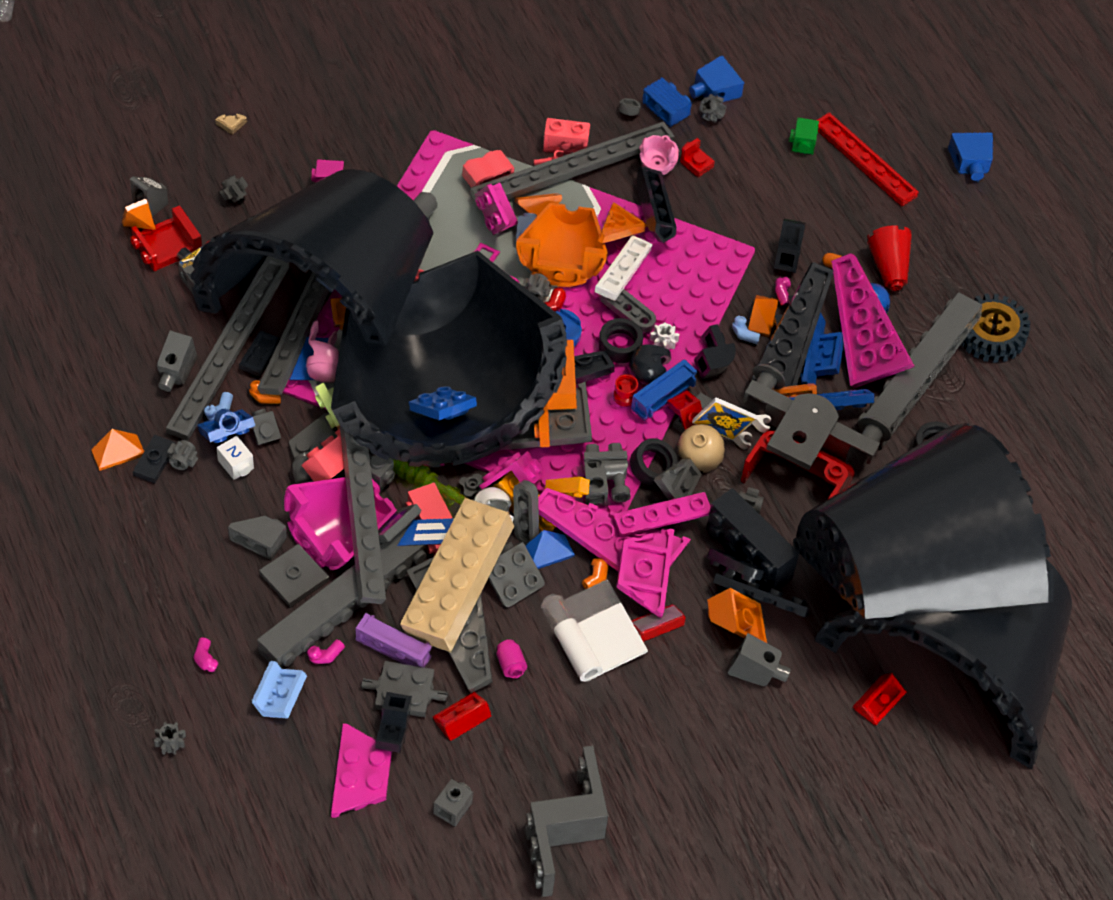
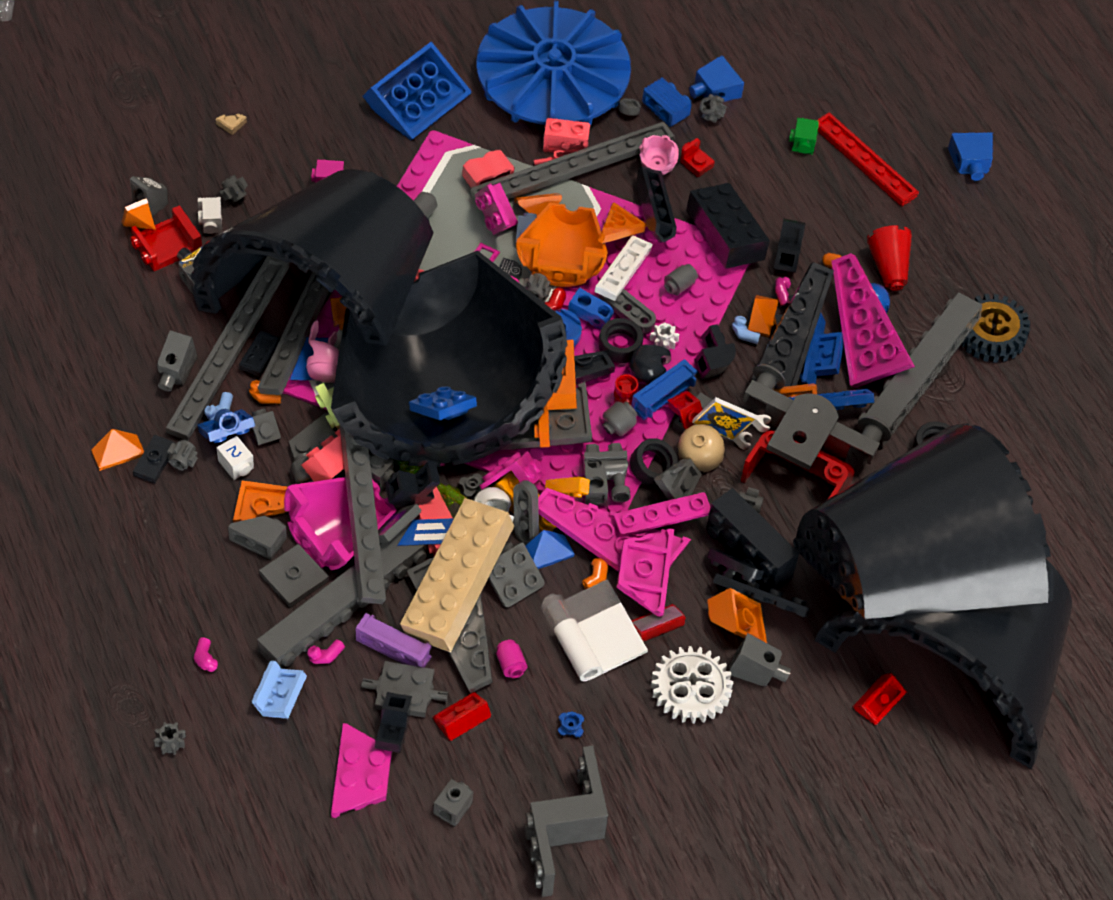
(210, 214): none -> white brick
(259, 500): none -> orange wing
(410, 488): none -> black brick
(417, 92): none -> blue slope
(511, 268): none -> black tile
(553, 65): none -> blue piece
(575, 719): none -> blue plate
(590, 308): none -> blue leg
(619, 418): none -> dark grey head
(680, 279): none -> dark grey brick
(693, 704): none -> white gear
(727, 225): none -> black brick

